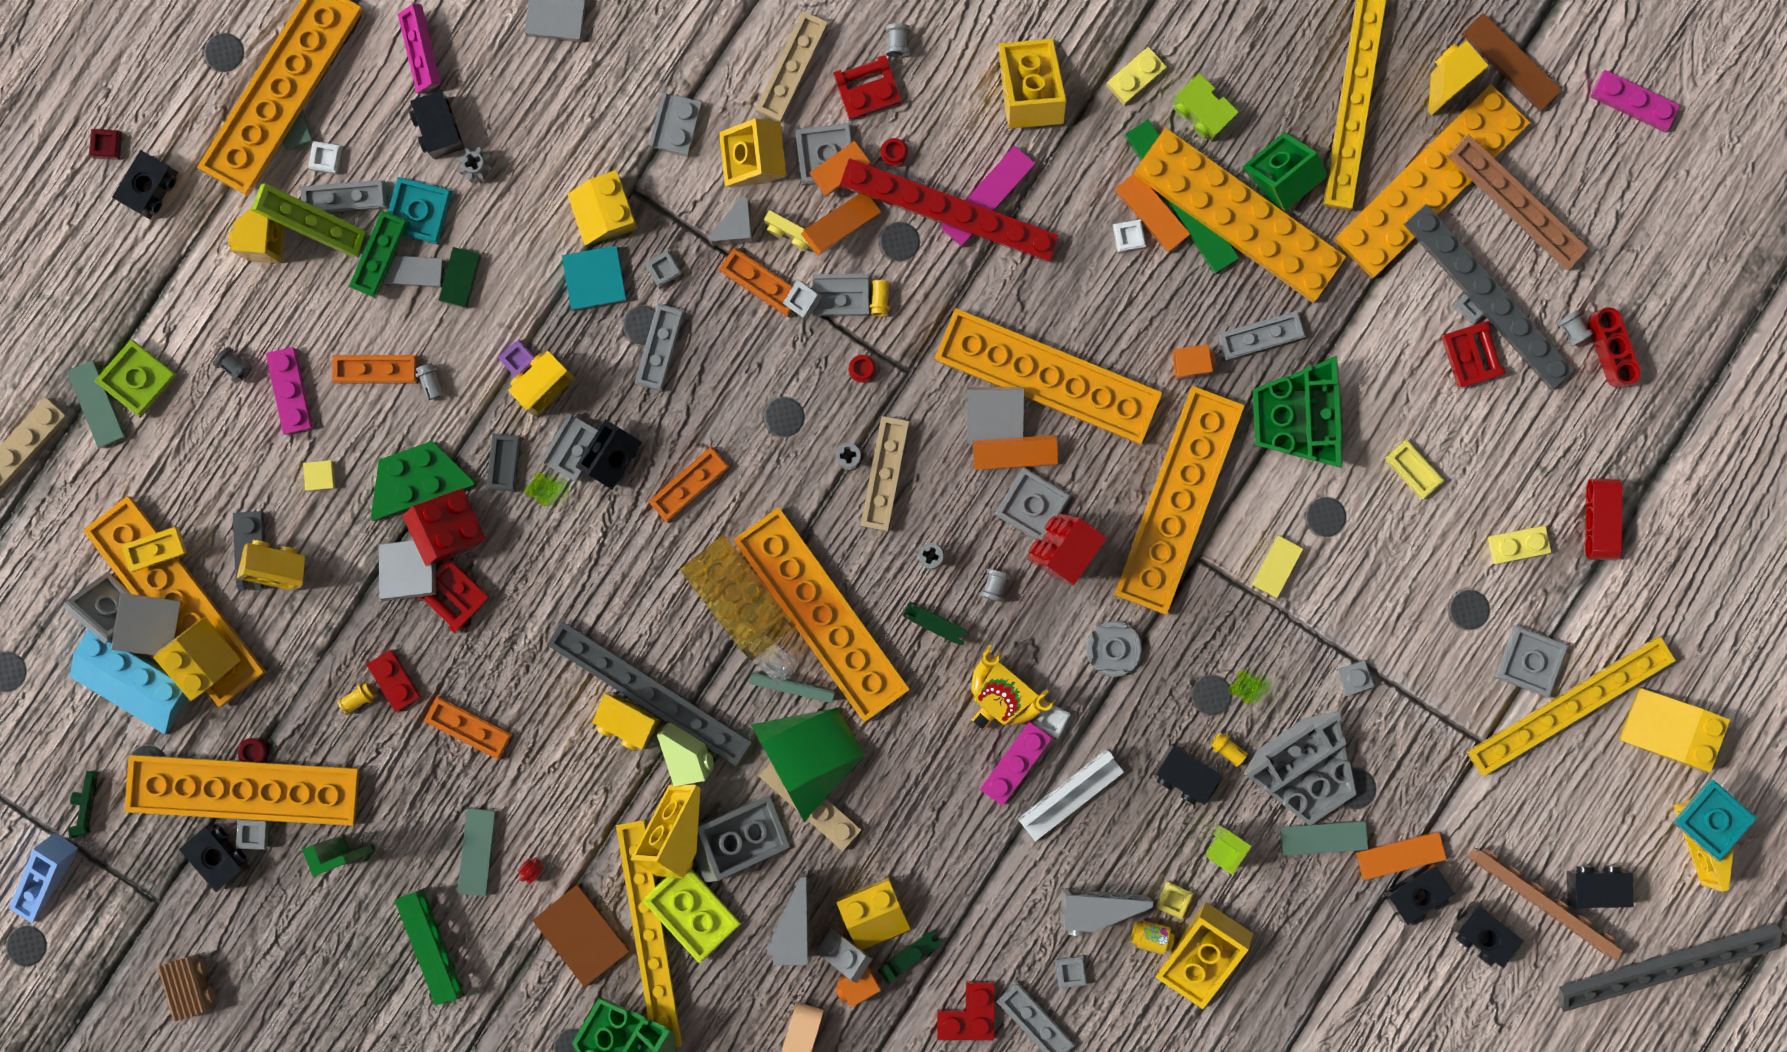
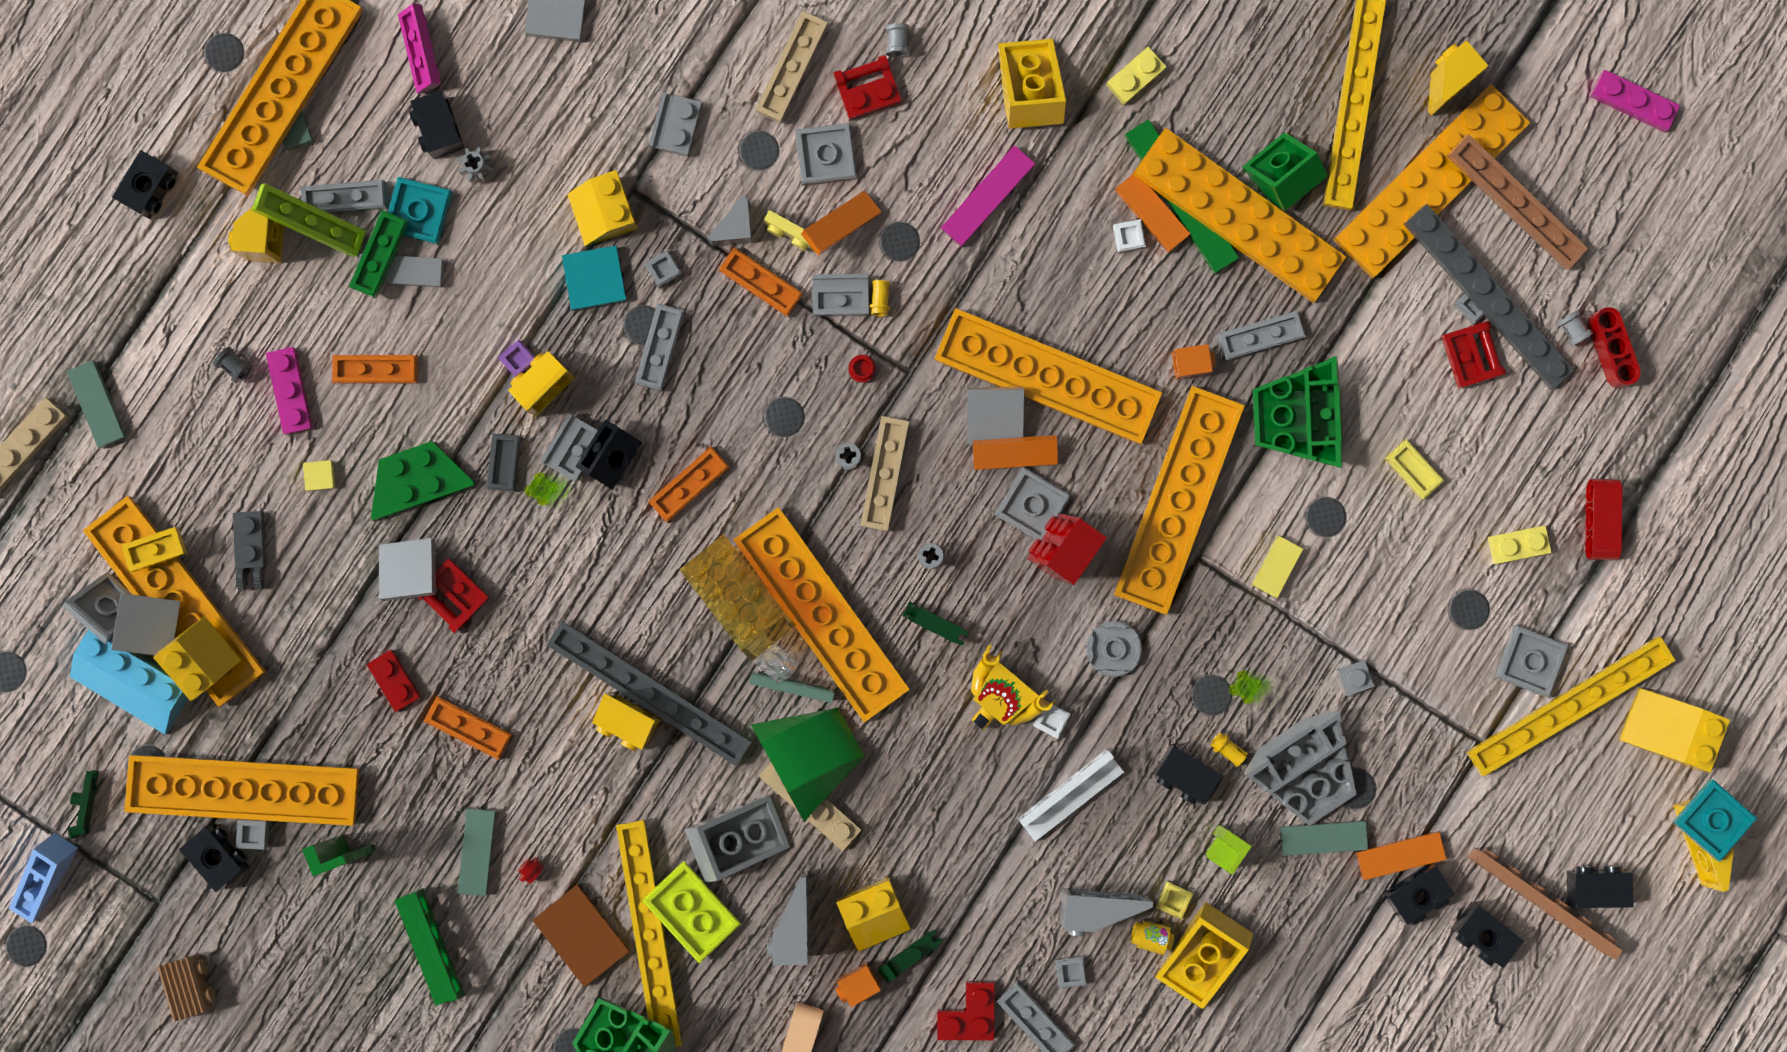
(105, 144): dark red tile -> none
(135, 378): lime plate -> none
(253, 750): dark red tile -> none
(271, 566): yellow slope -> none
(325, 157): white tile -> none
(357, 698): yellow pin -> none
(429, 381): light grey pin -> none
(444, 527): red brick -> none
(459, 277): dark green tile -> none
(672, 834): yellow slope -> none
(684, 755): yellowish green slope -> none
(752, 153): yellow slope -> none
(802, 299): plate -> none
(829, 174): orange tile -> none
(844, 955): light grey plate -> none
(894, 152): red plate -> none
(948, 210): red plate -> none
(995, 585): light grey bush -> none
(1016, 763): dark pink plate -> none
(1203, 108): lime brick -> none
(1511, 62): dark orange tile -> none
(1669, 967): dark grey plate -> none

